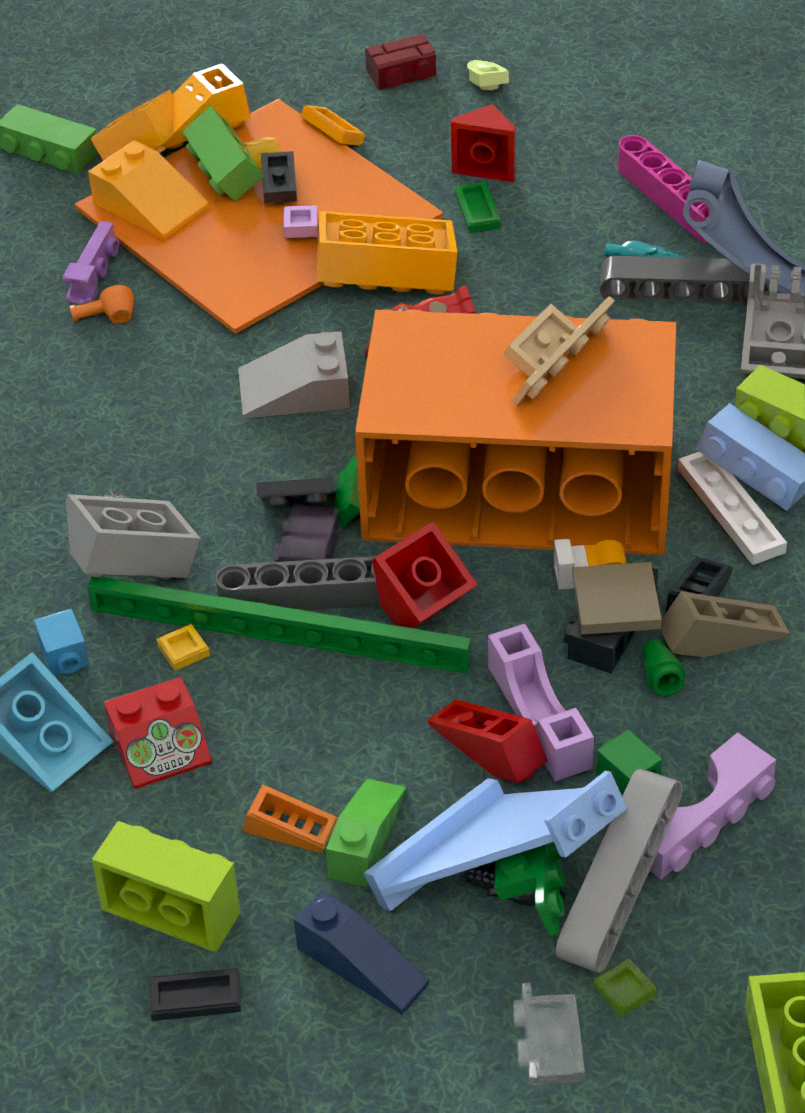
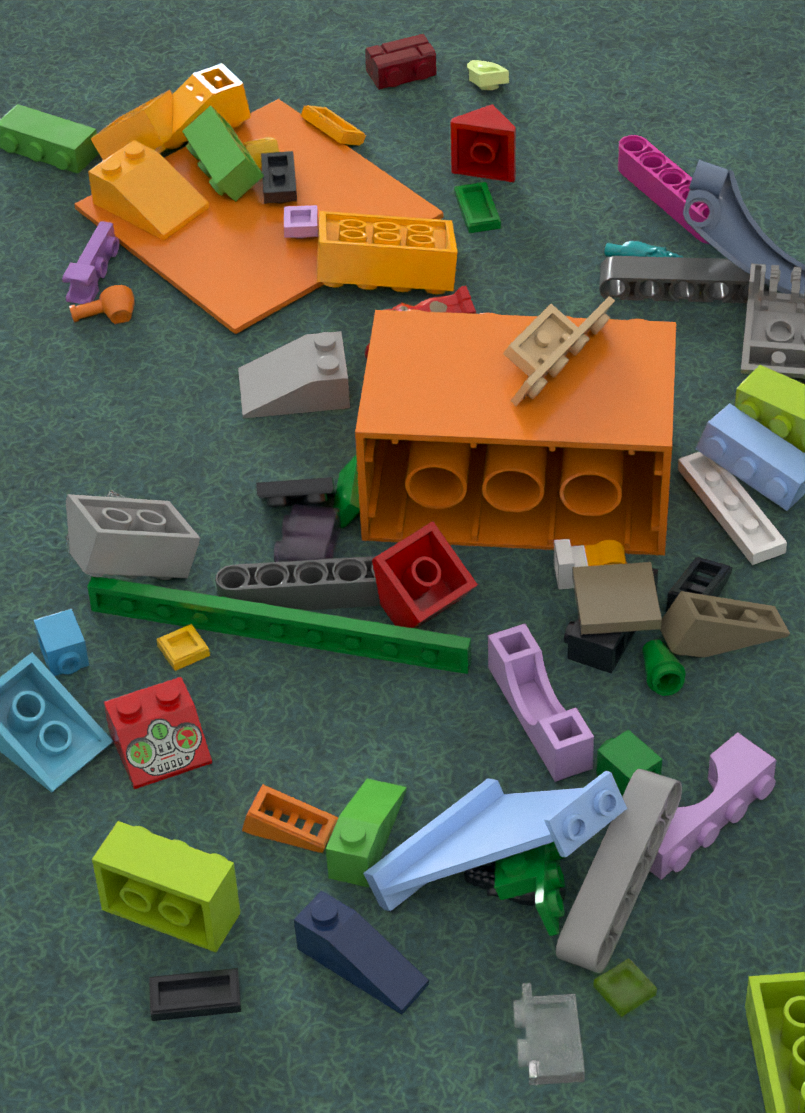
(492, 738): red slope -> none

